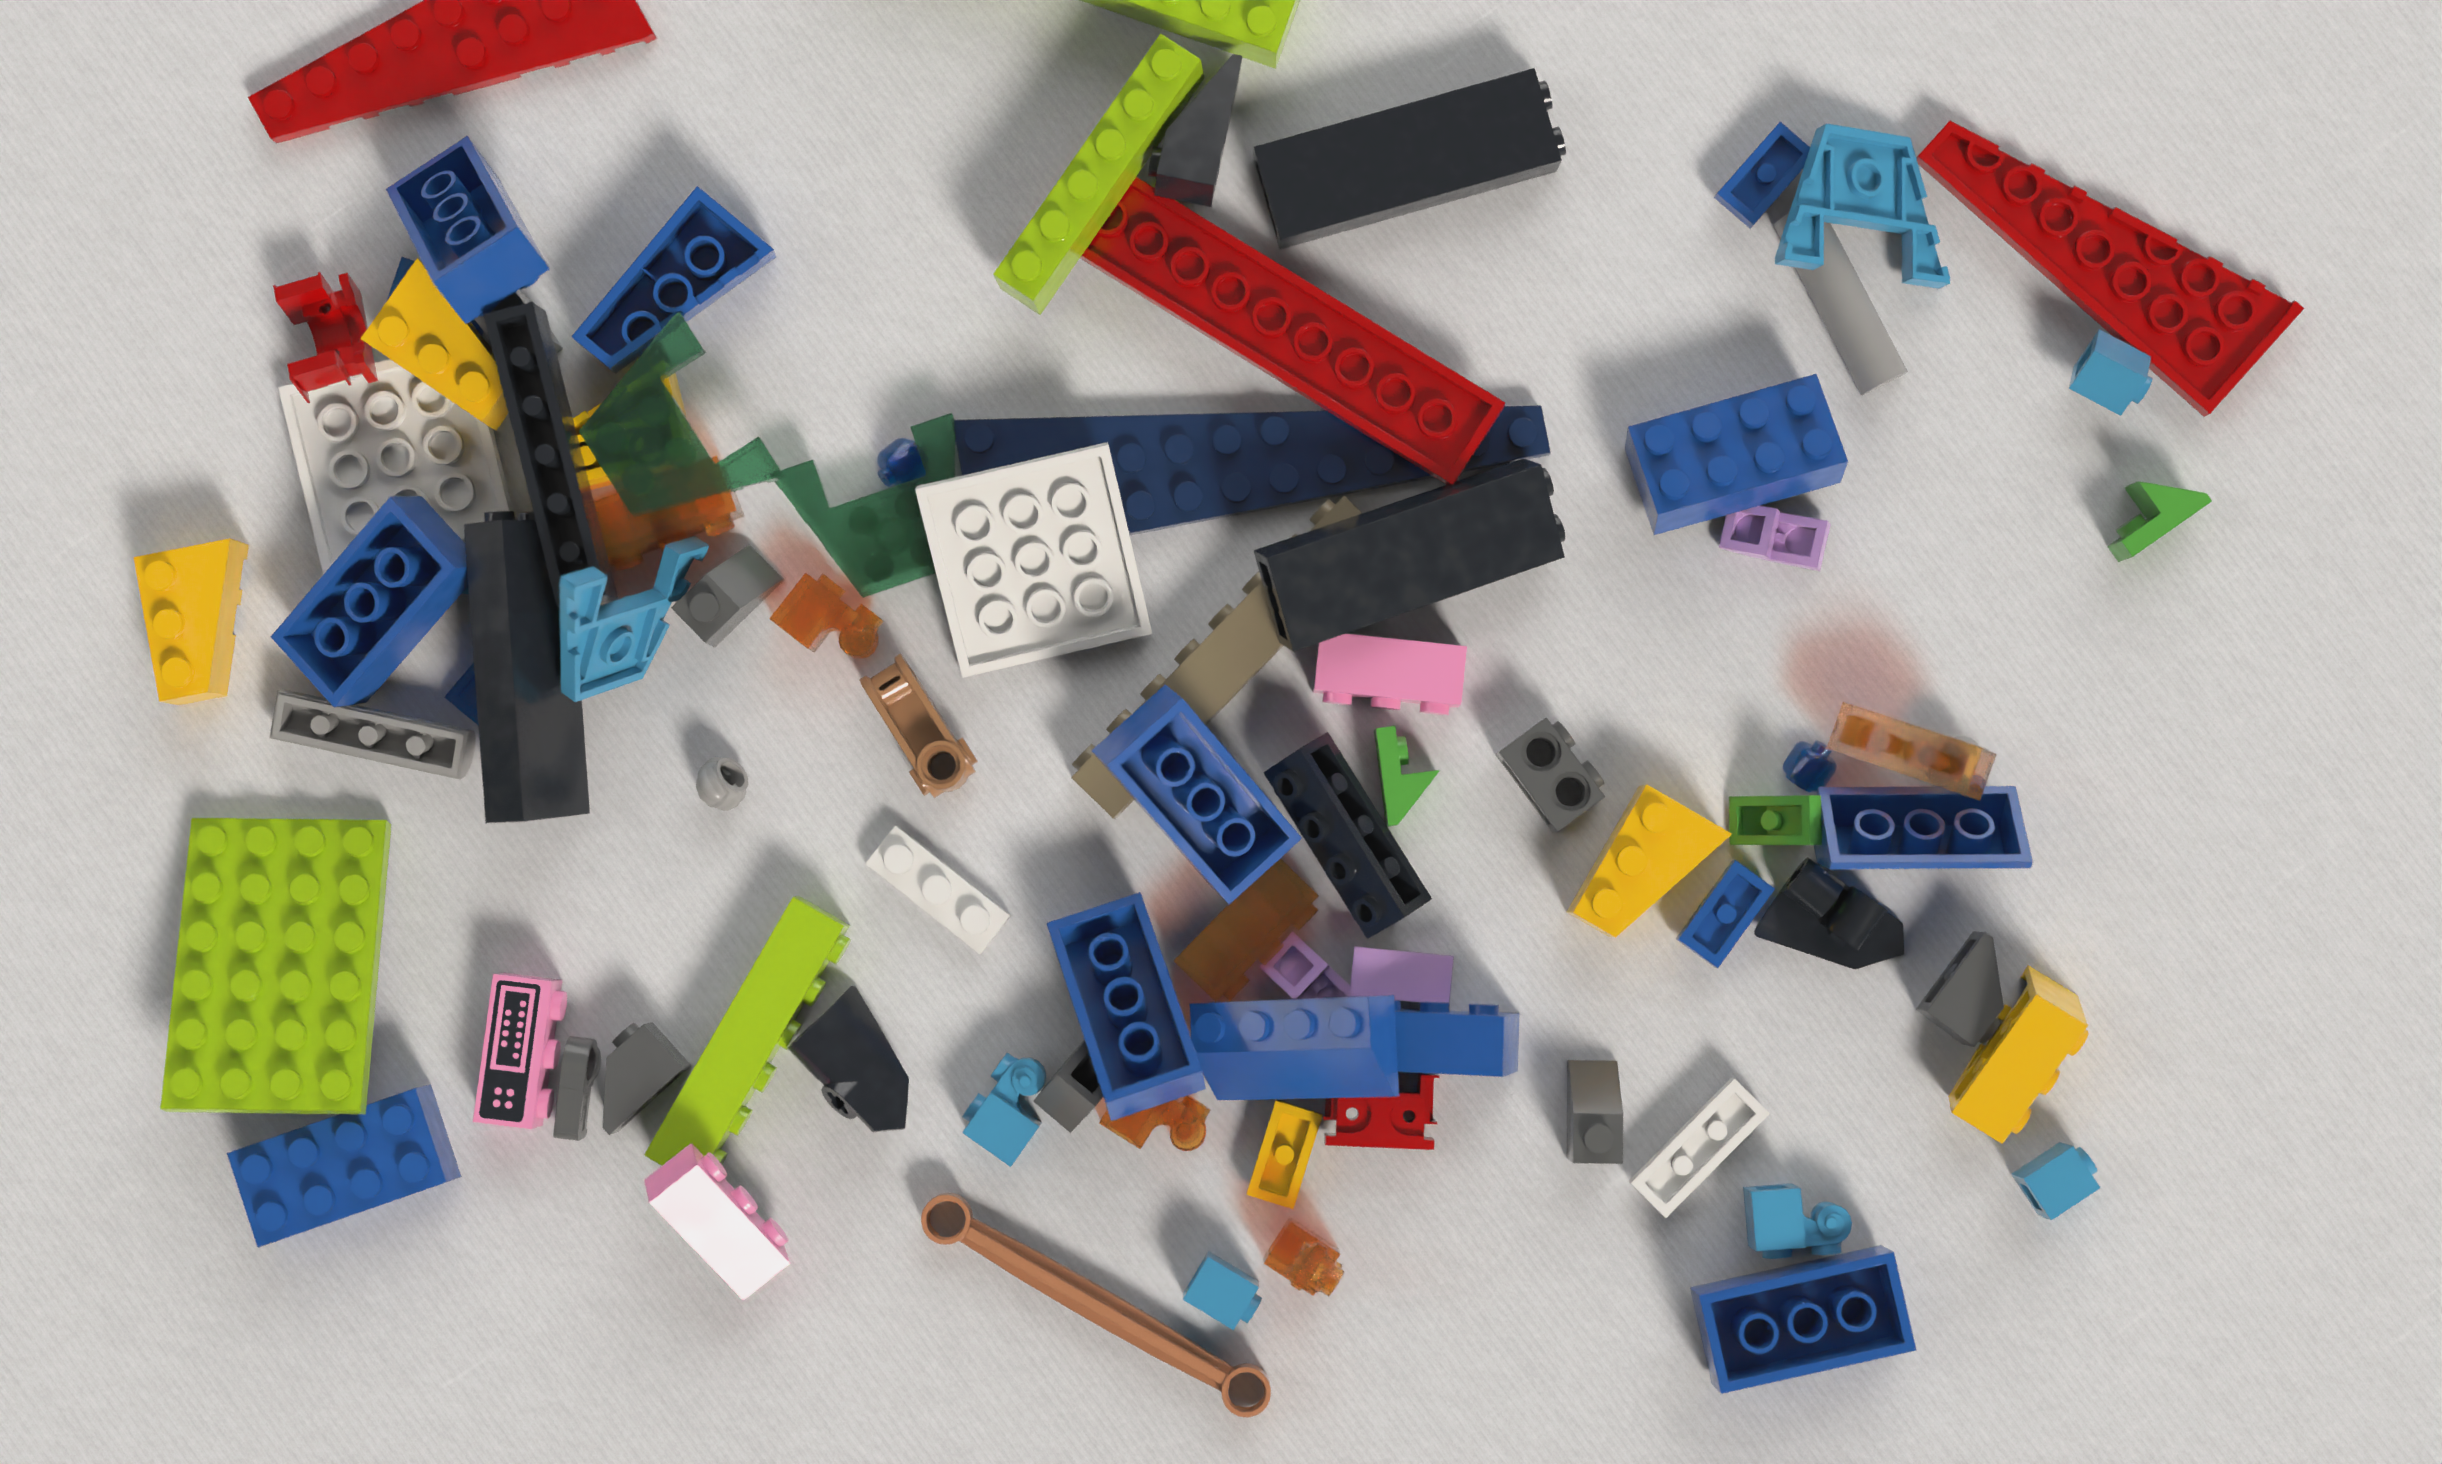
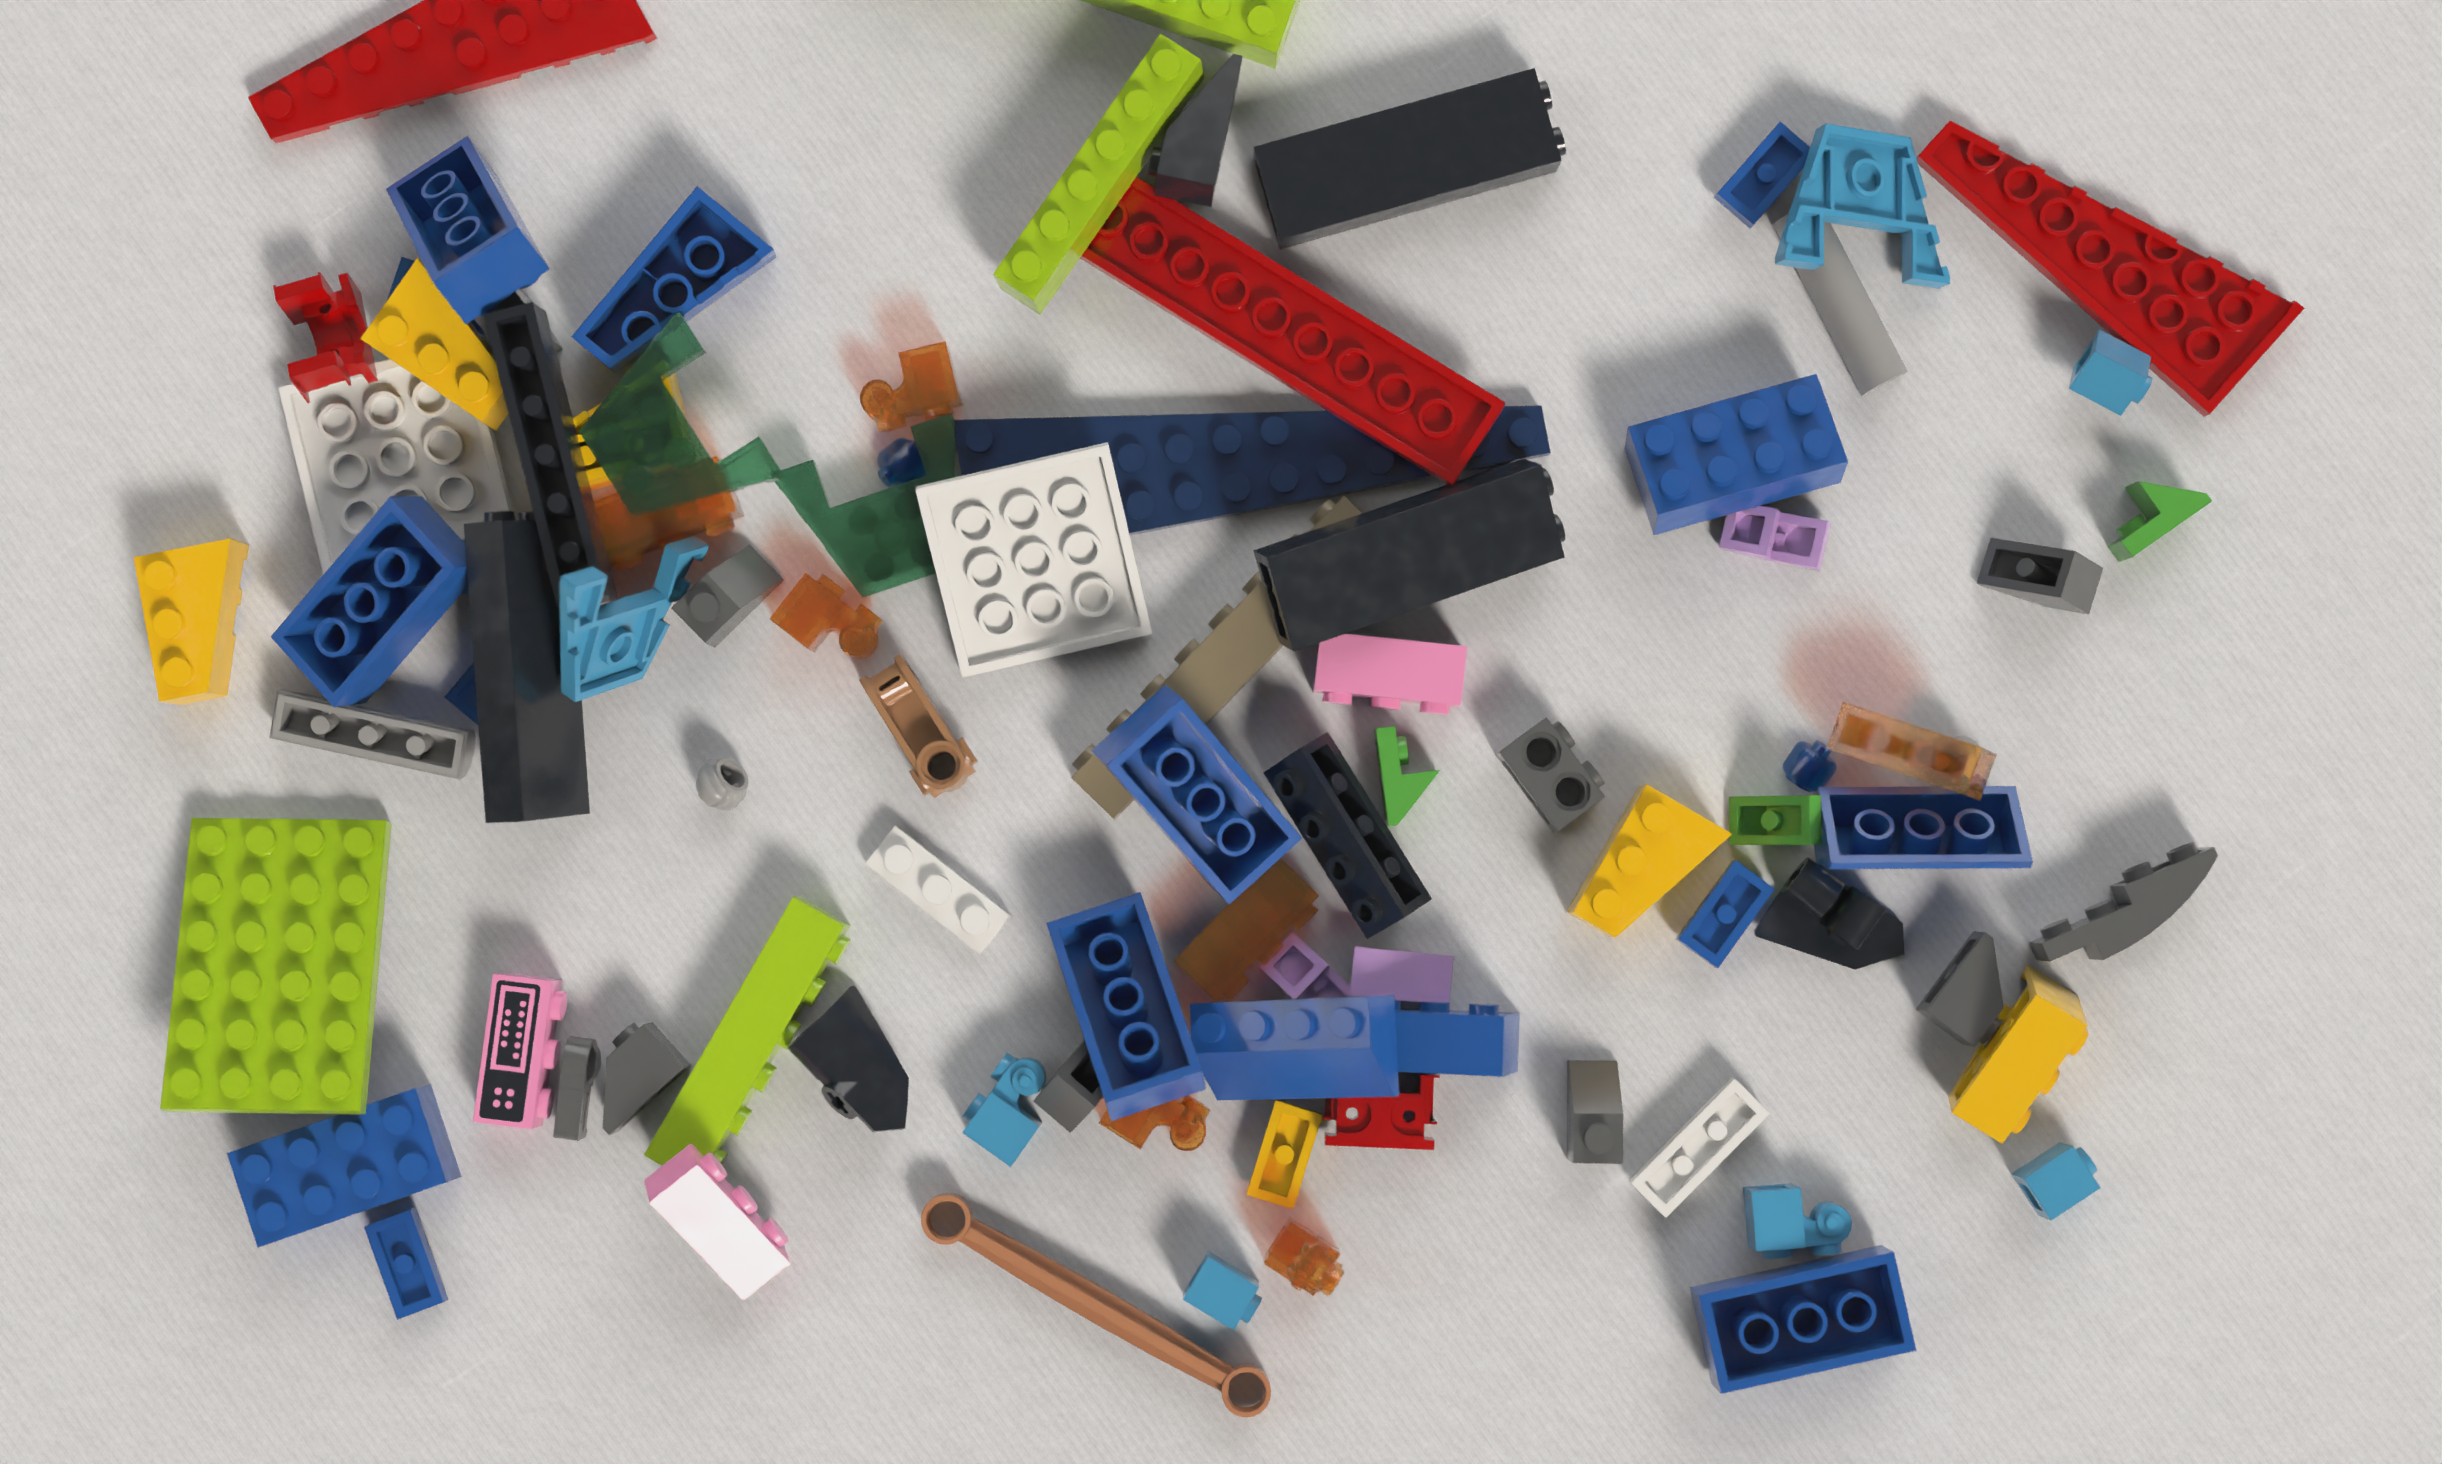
(406, 1263): none -> blue plate
(926, 390): none -> clear orange brick
(2040, 574): none -> dark grey slope
(2143, 903): none -> dark grey slope

